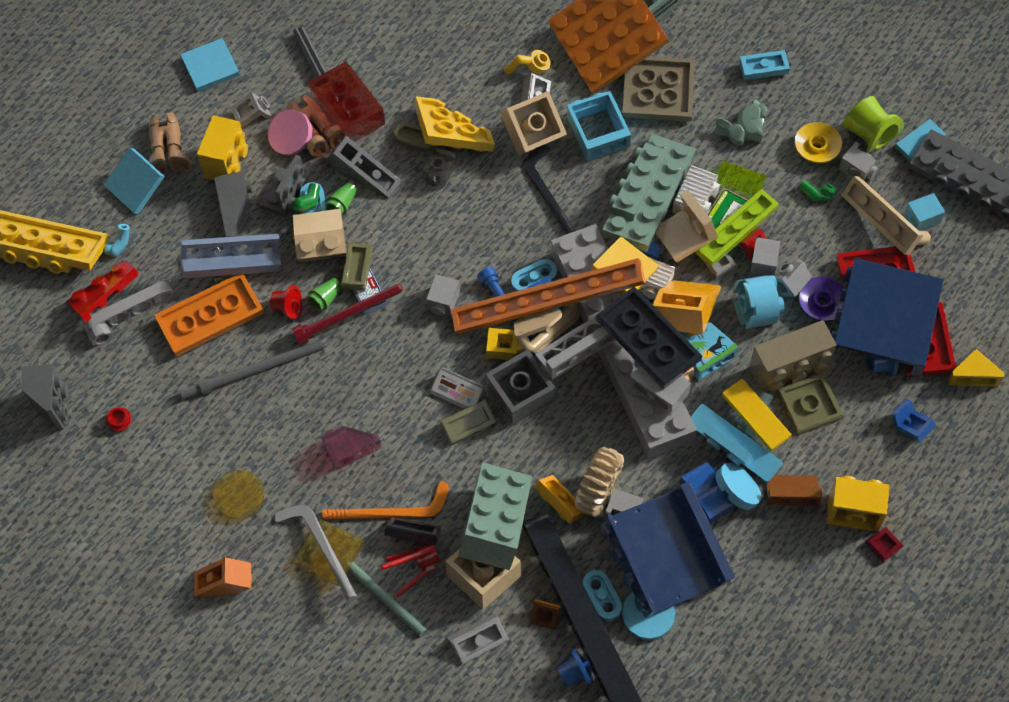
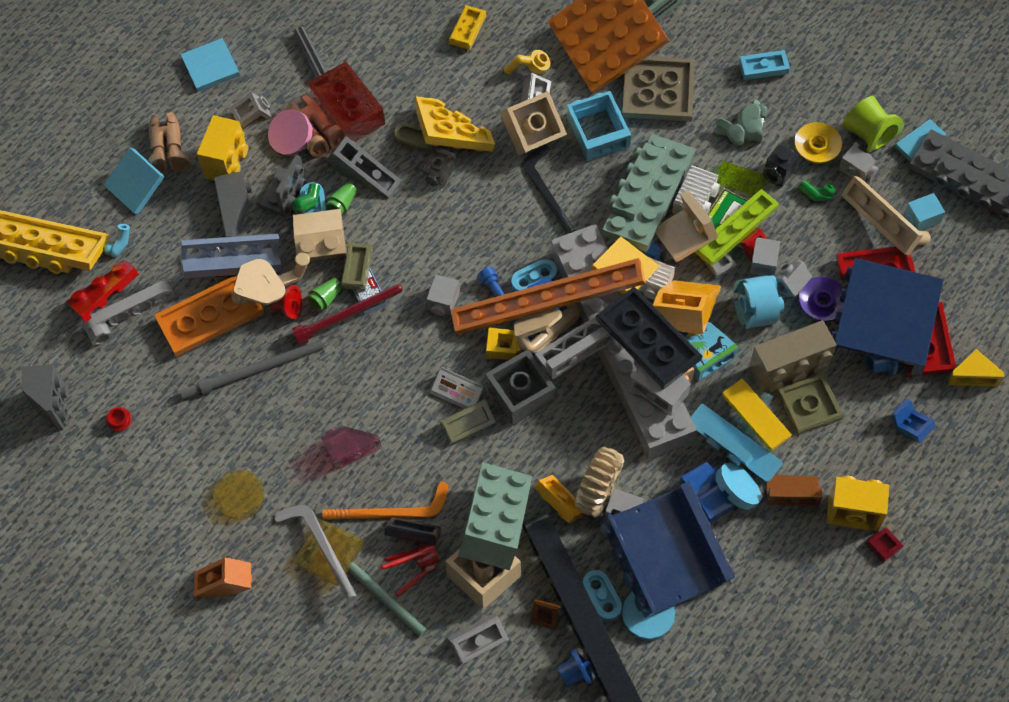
(262, 285): none -> tan piece
(467, 27): none -> yellow plate
(780, 165): none -> black brick

